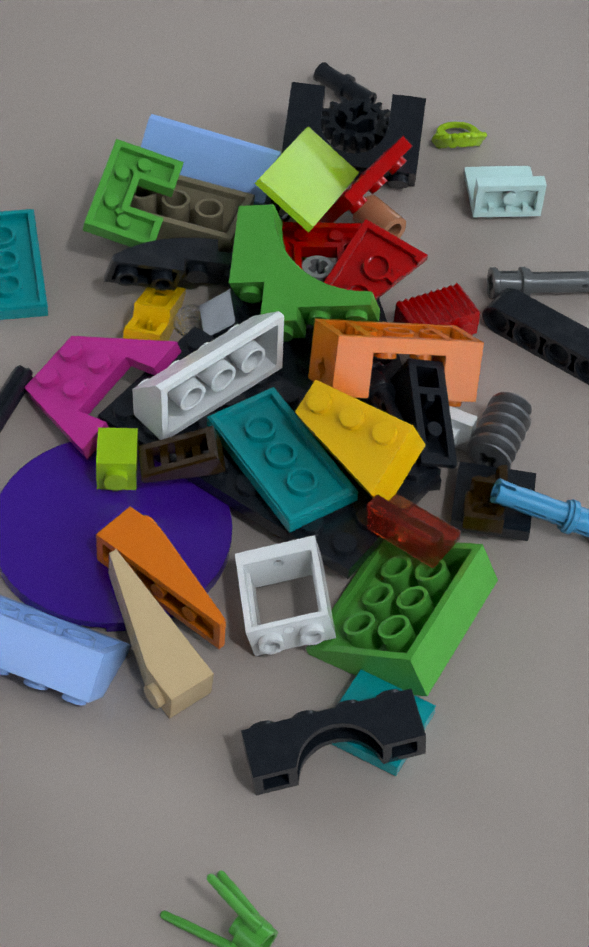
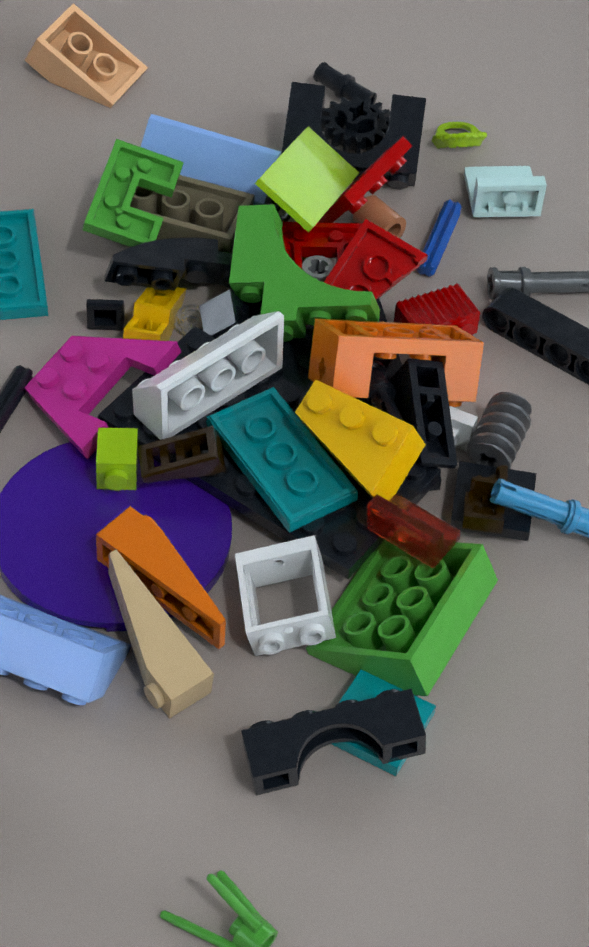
(85, 59): none -> light nougat slope
(105, 314): none -> black slope
(440, 237): none -> blue axle

